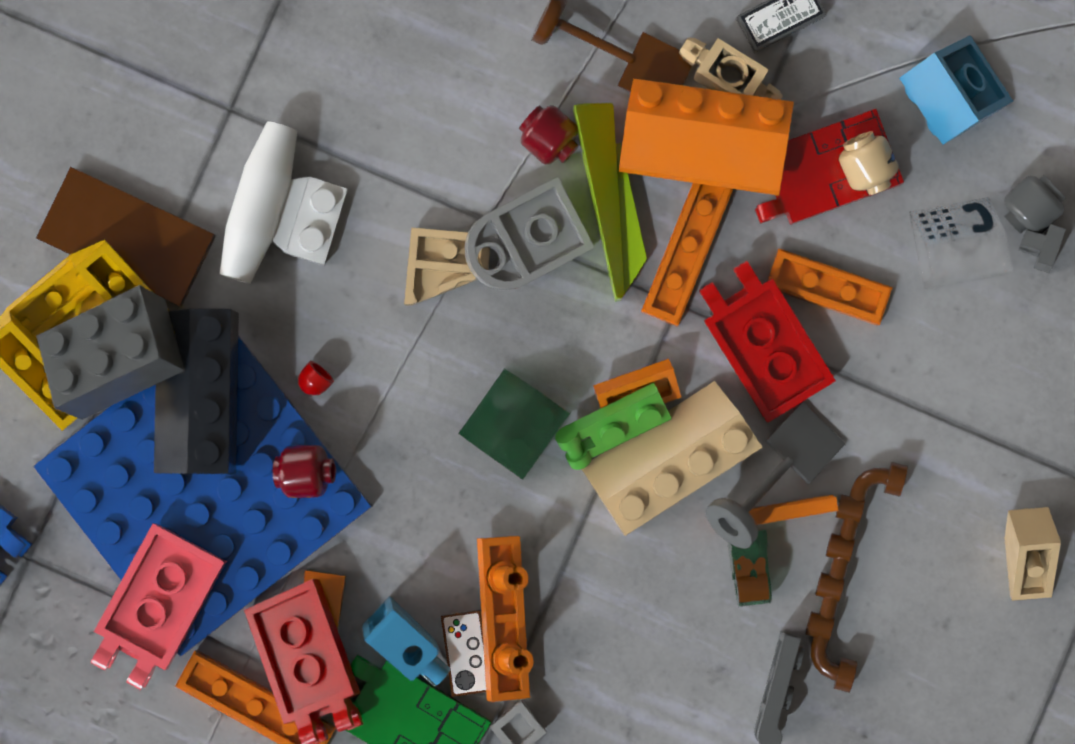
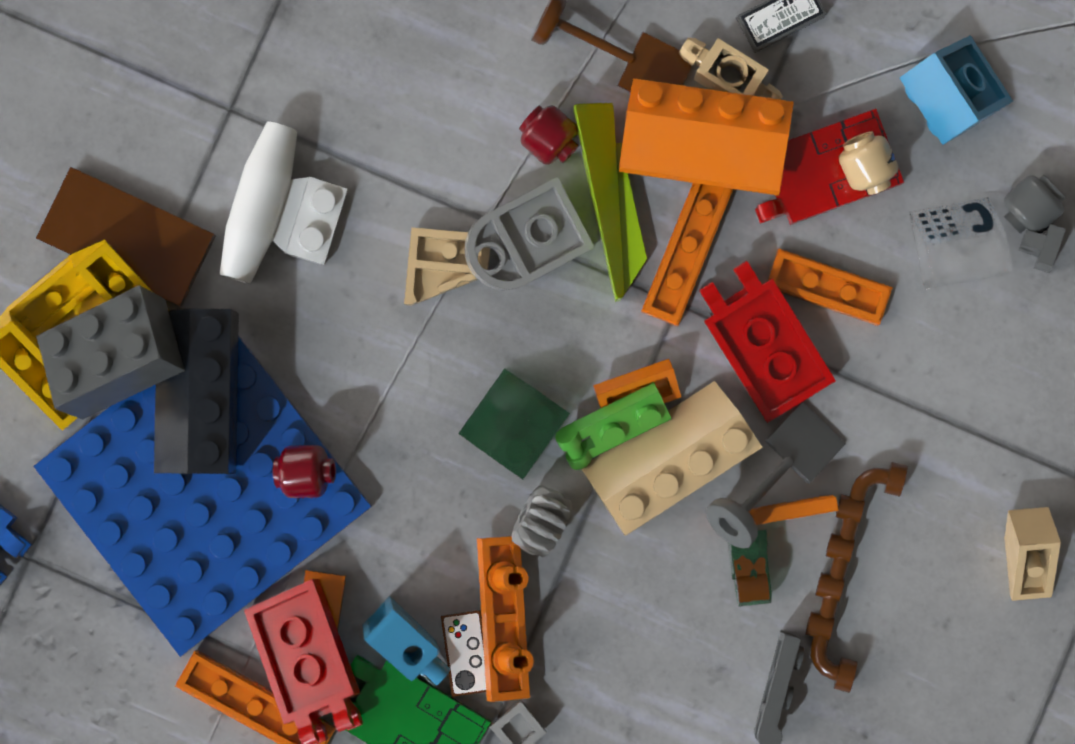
(156, 603): coral tile -> none
(314, 379): red hinge -> none
(541, 521): none -> light grey gear

